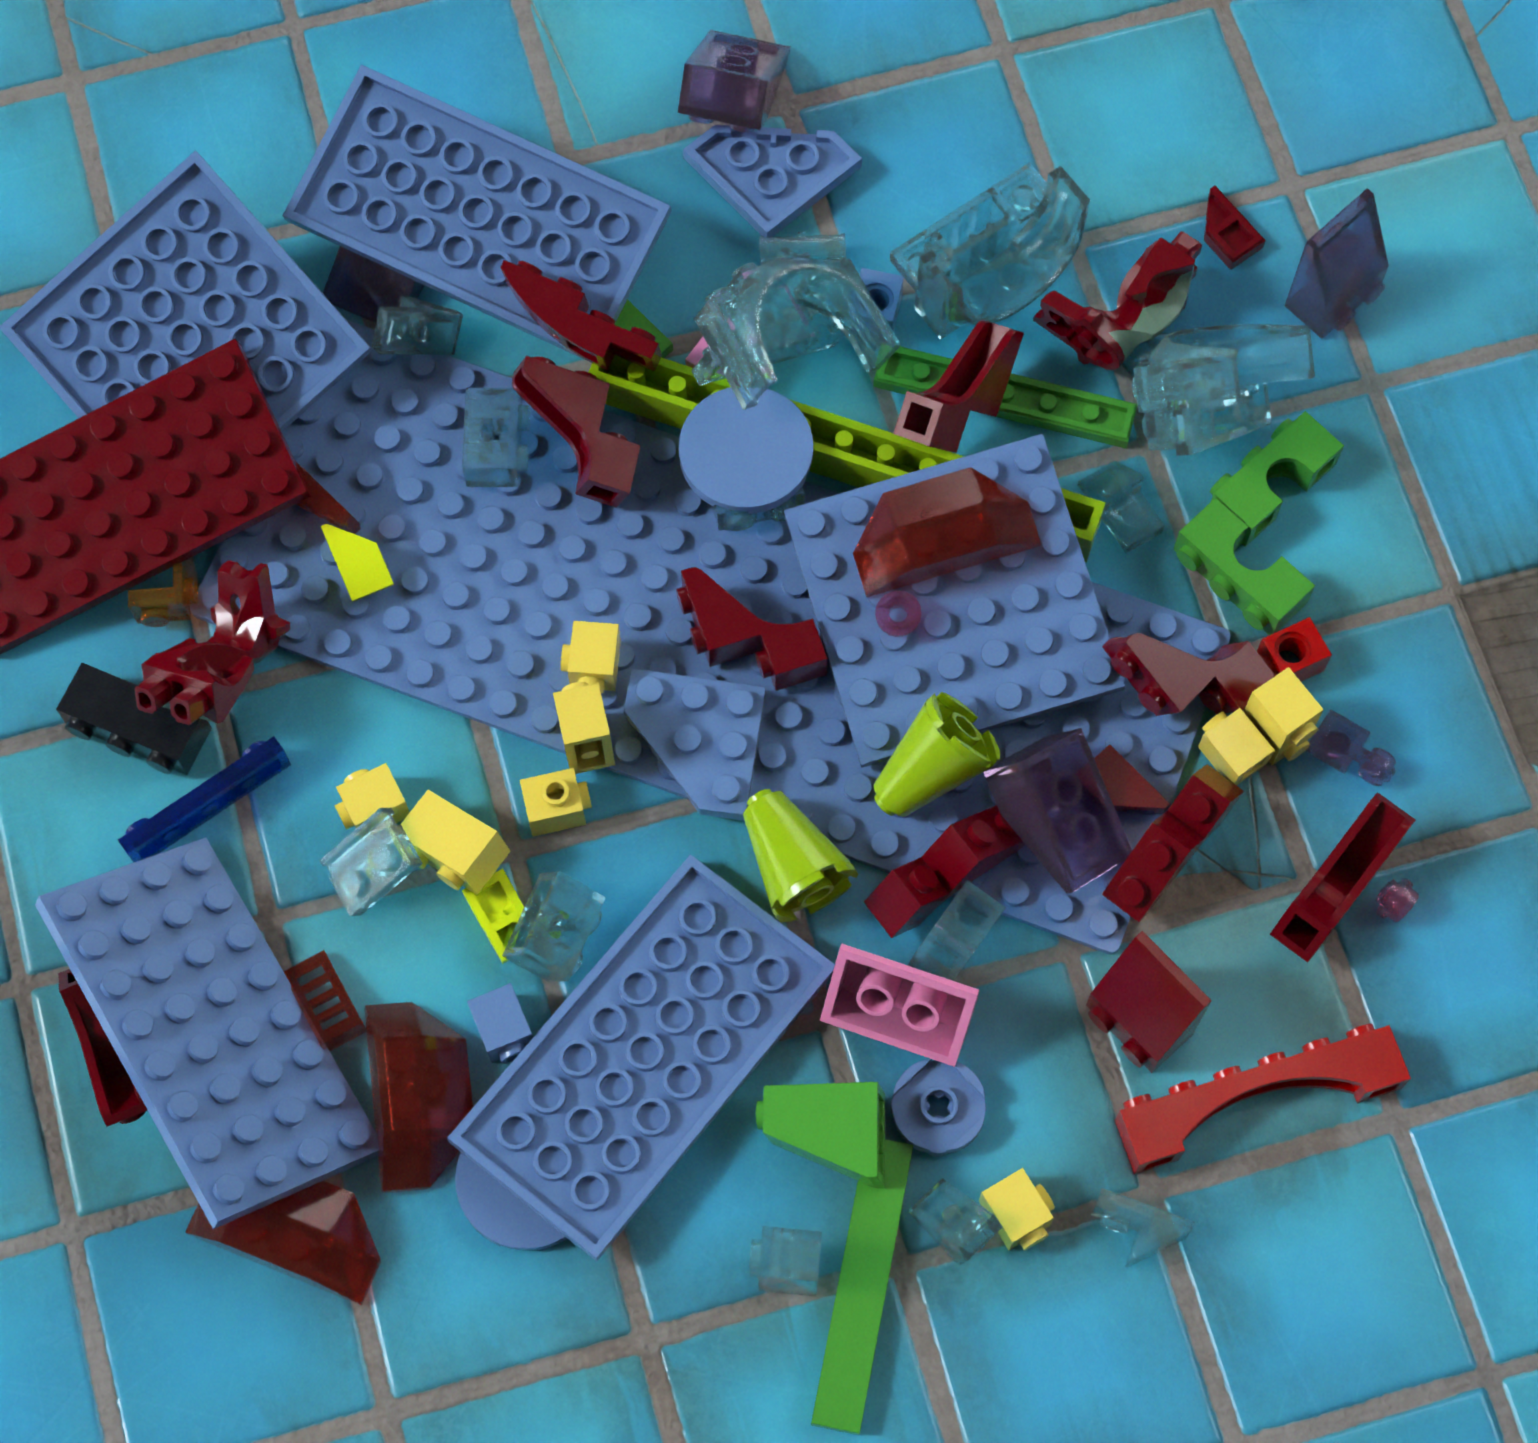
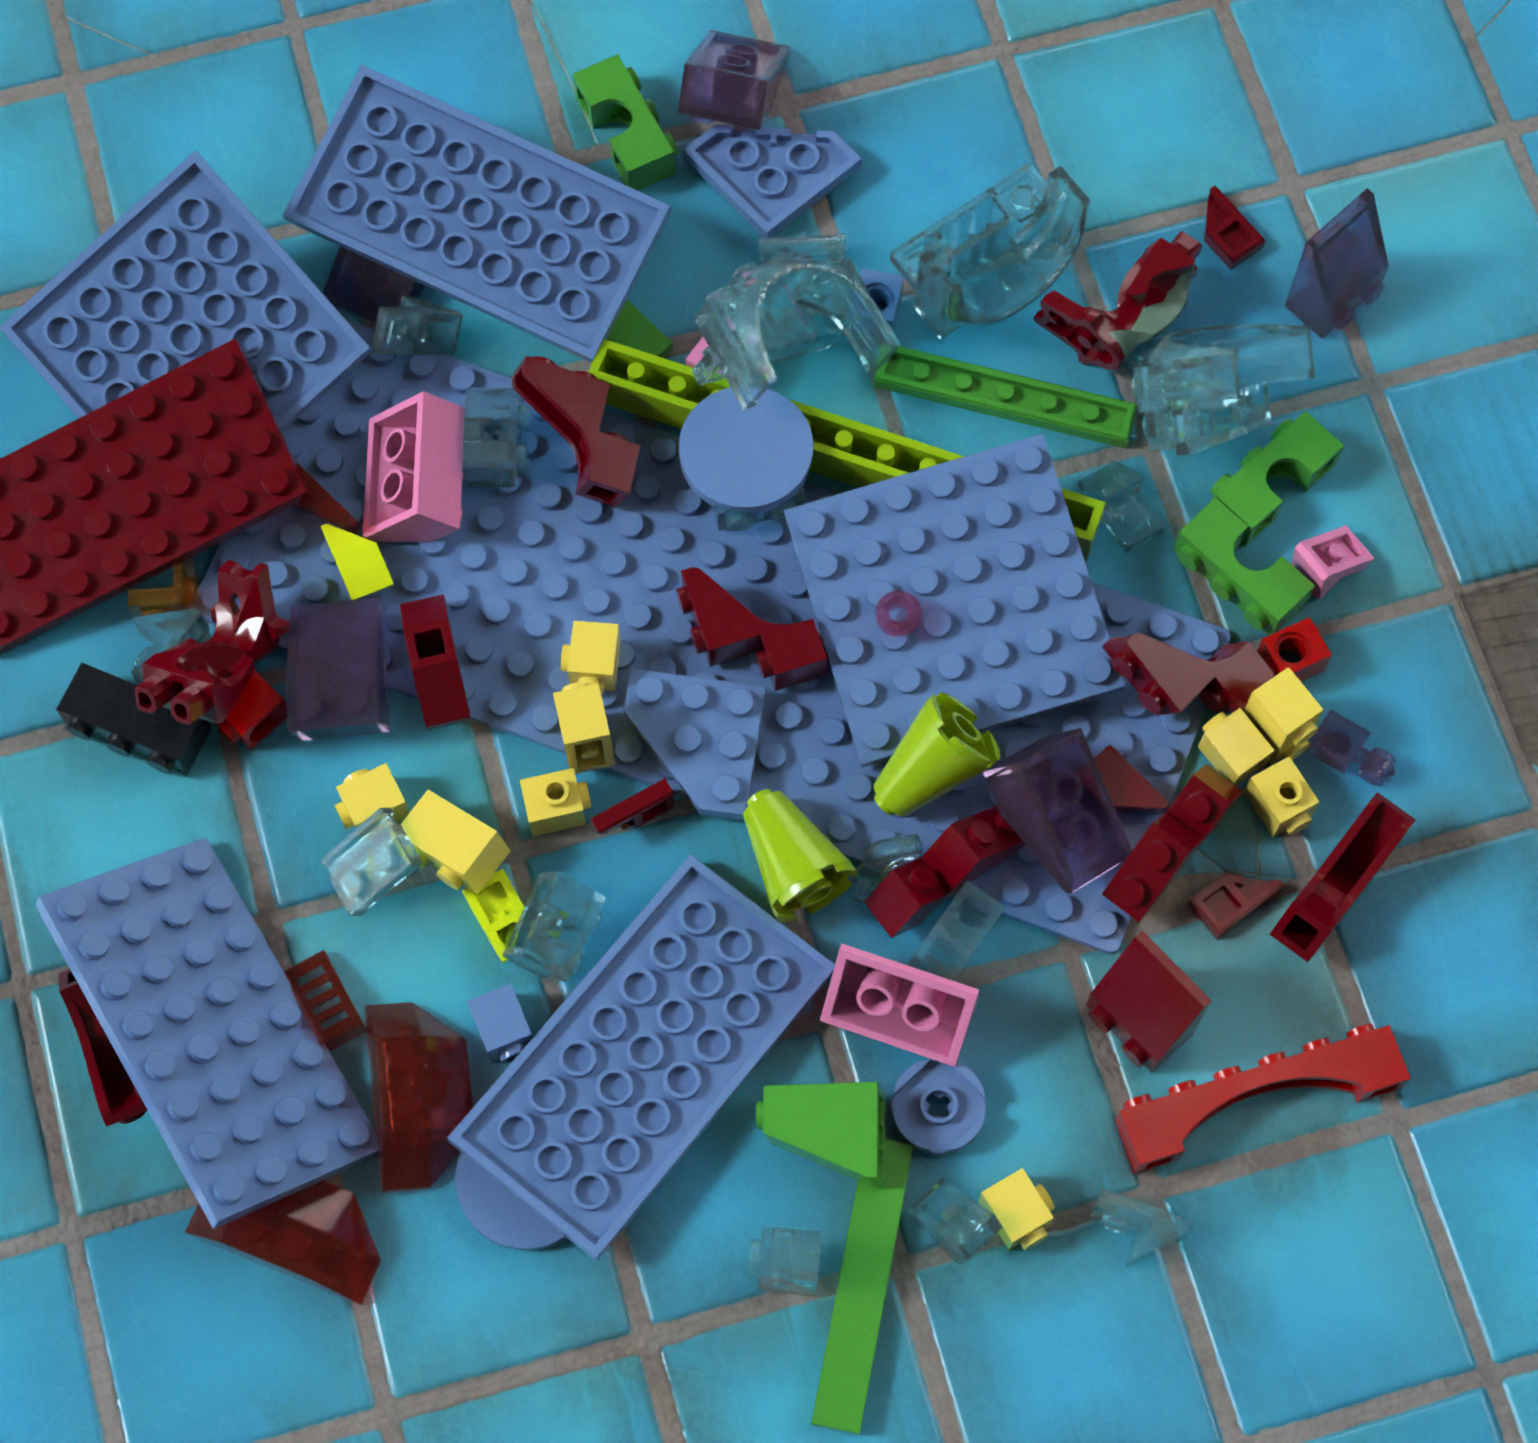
(167, 631): none -> clear light blue slope
(254, 713): none -> red brick
(255, 767): clear blue plate -> none
(336, 670): none -> clear purple slope
(414, 471): none -> bright pink slope
(434, 662): none -> dark red slope
(563, 314): dark red slope -> none
(612, 94): none -> bright green arch
(636, 809): none -> dark red tile
(879, 860): none -> clear light blue arm
(941, 529): clear red wedge -> none
(971, 382): dark red arch -> none
(1231, 900): none -> dark red tile
(1282, 798): none -> light yellow brick
(1330, 558): none -> bright pink slope
(1396, 899): clear pink plate -> none

